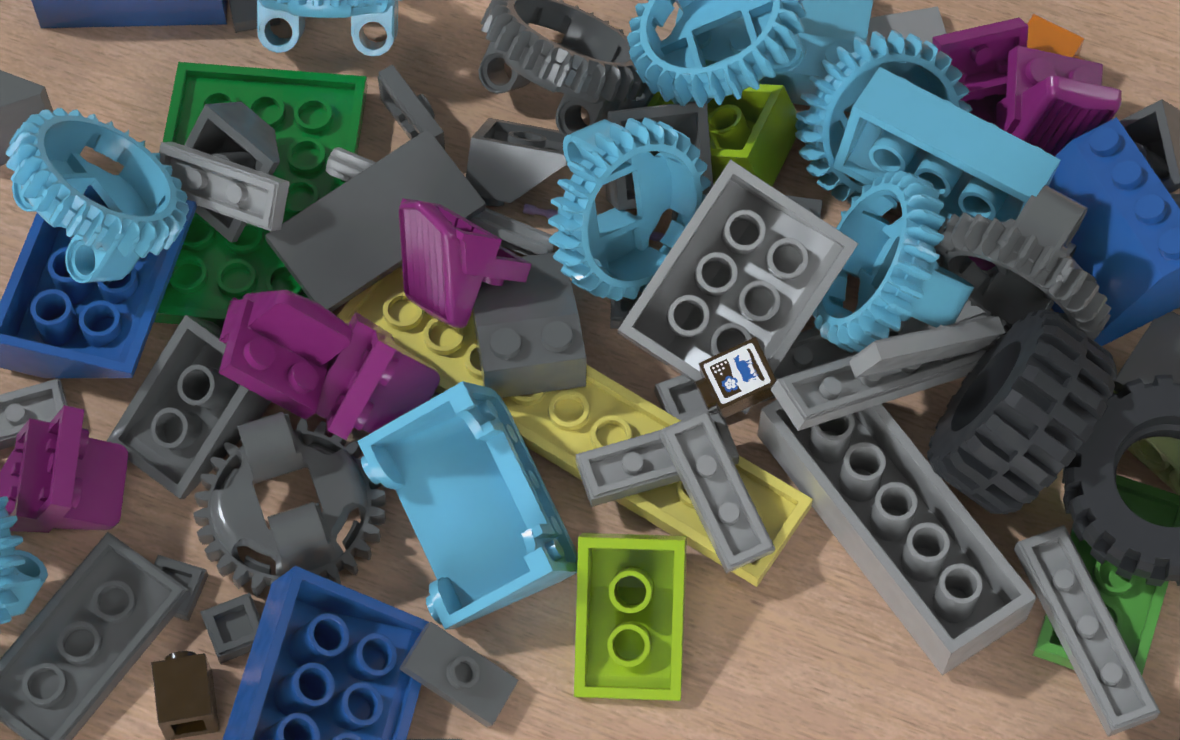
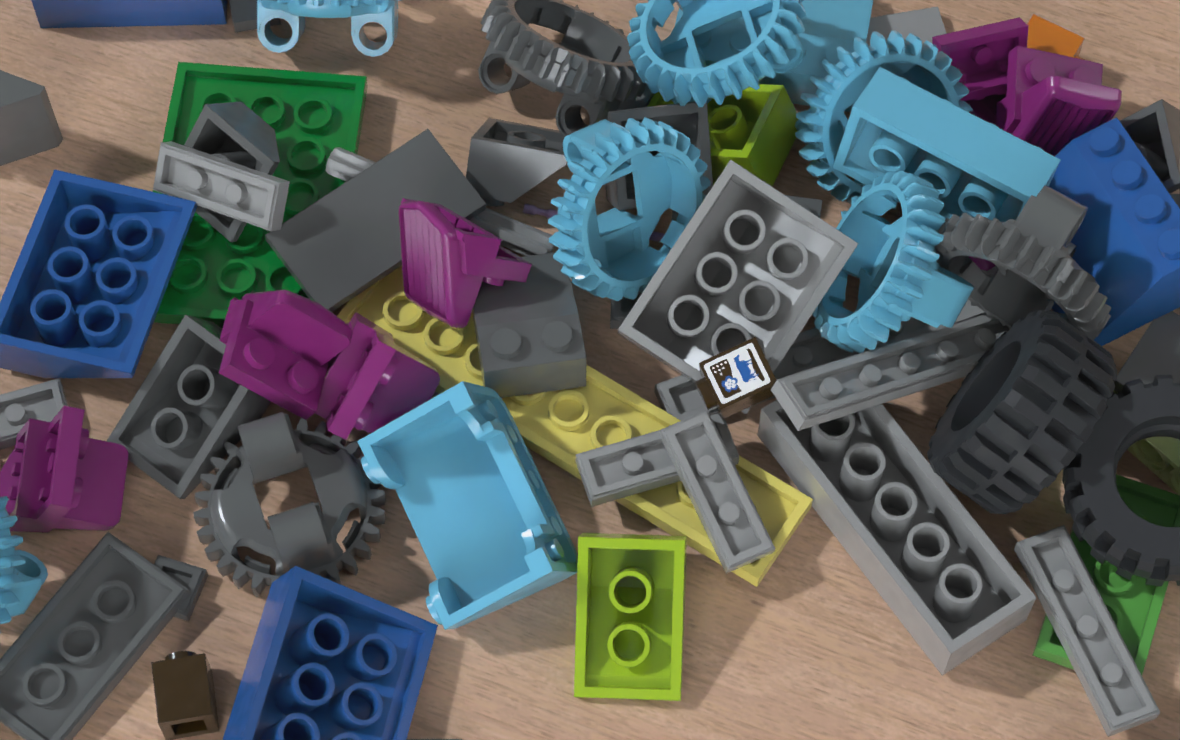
(51, 178): medium azure piece -> none
(232, 627): dark grey tile -> none
(410, 111): dark grey plate -> none
(458, 674): dark grey plate -> none
(926, 346): light grey tile -> none

